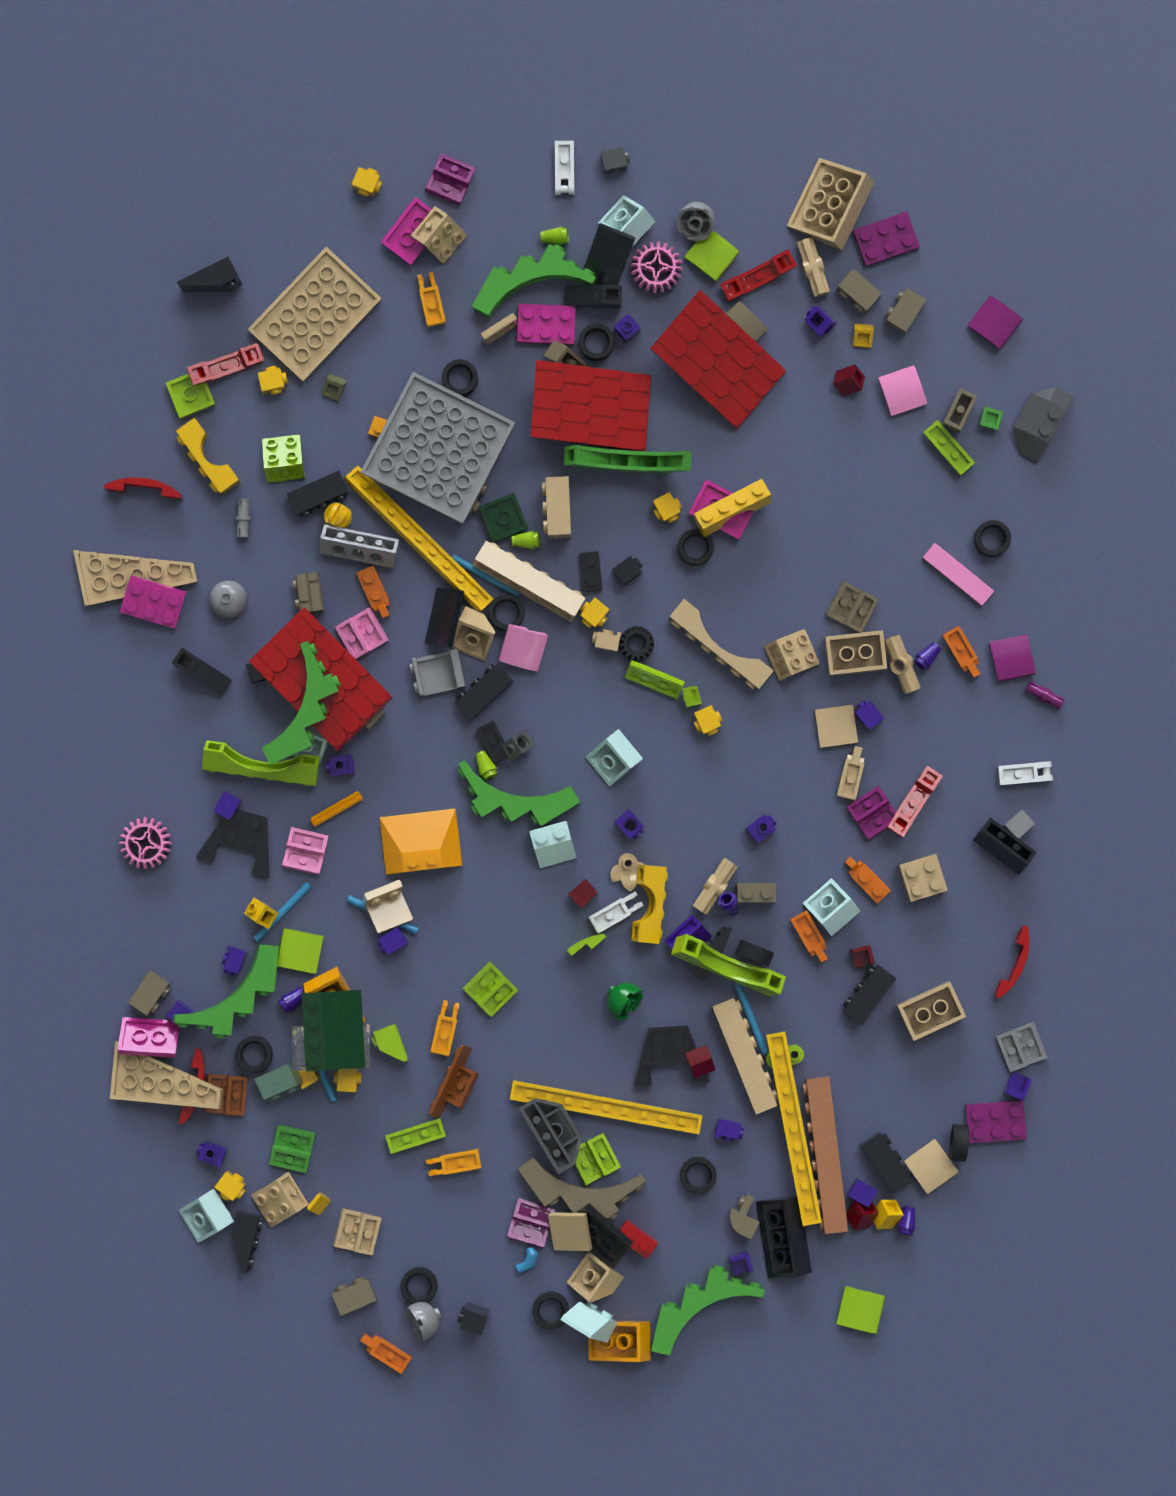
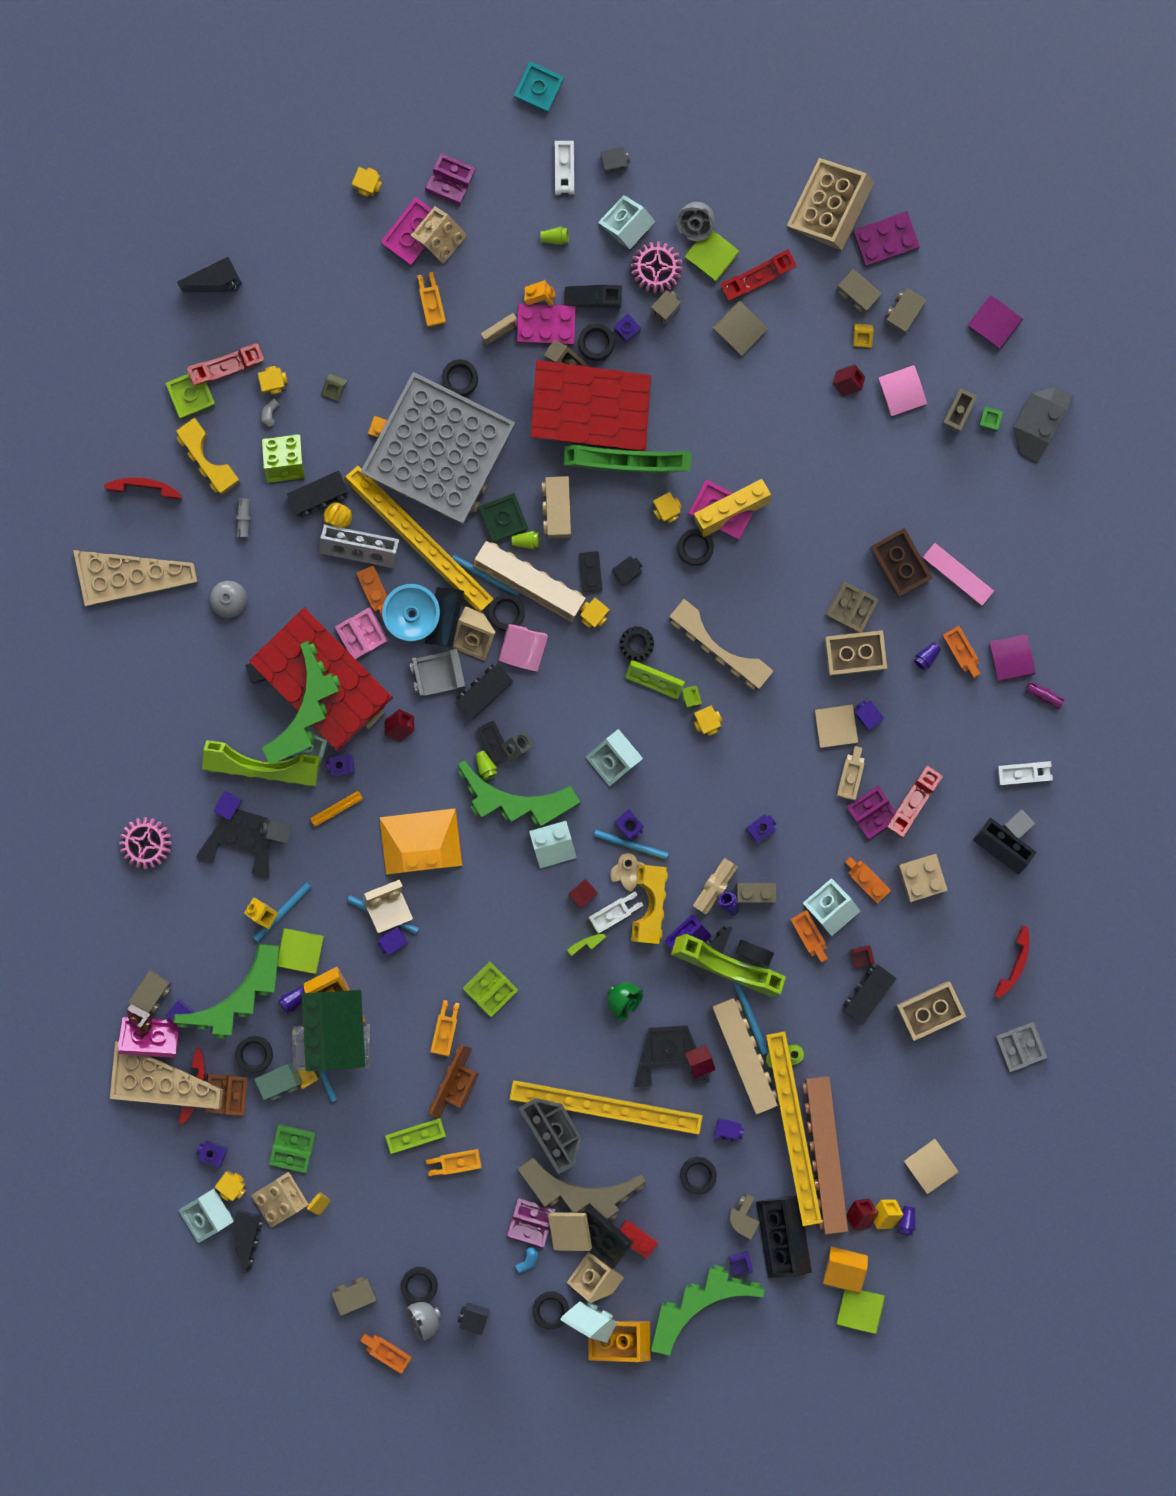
(140, 1019): none -> bracket
(152, 601): dark pink plate -> none
(201, 671): black slope -> none
(233, 961): dark purple brick -> none
(266, 414): none -> light grey arm
(275, 831): none -> dark grey brick
(305, 851): bright pink slope -> none
(309, 592): dark tan brick -> none
(314, 314): tan plate -> none
(347, 1079): yellow brick -> none
(357, 1231): tan slope -> none
(390, 1042): lime slope -> none
(399, 725): none -> dark red panel
(407, 599): none -> medium azure dish
(527, 271): bright green arch -> none
(538, 86): none -> teal plate
(539, 292): none -> light orange bracket
(595, 1159): lime slope -> none
(606, 640): tan brick -> none
(609, 254): black tile -> none
(630, 844): none -> dark azure bar
(666, 307): none -> dark tan brick
(718, 359): red piece -> none
(791, 654): tan bracket -> none
(812, 320): dark purple brick -> none
(813, 267): tan piece -> none
(845, 1269): none -> light orange slope
(862, 1192): dark purple panel -> none
(887, 1162): black brick -> none
(900, 563): none -> reddish brown brick
(905, 674): tan piece -> none
(948, 447): lime plate -> none
(959, 1142): black tyre -> none
(996, 1121): magenta plate -> none
(1006, 541): black tyre -> none
(1017, 1085): dark purple panel -> none

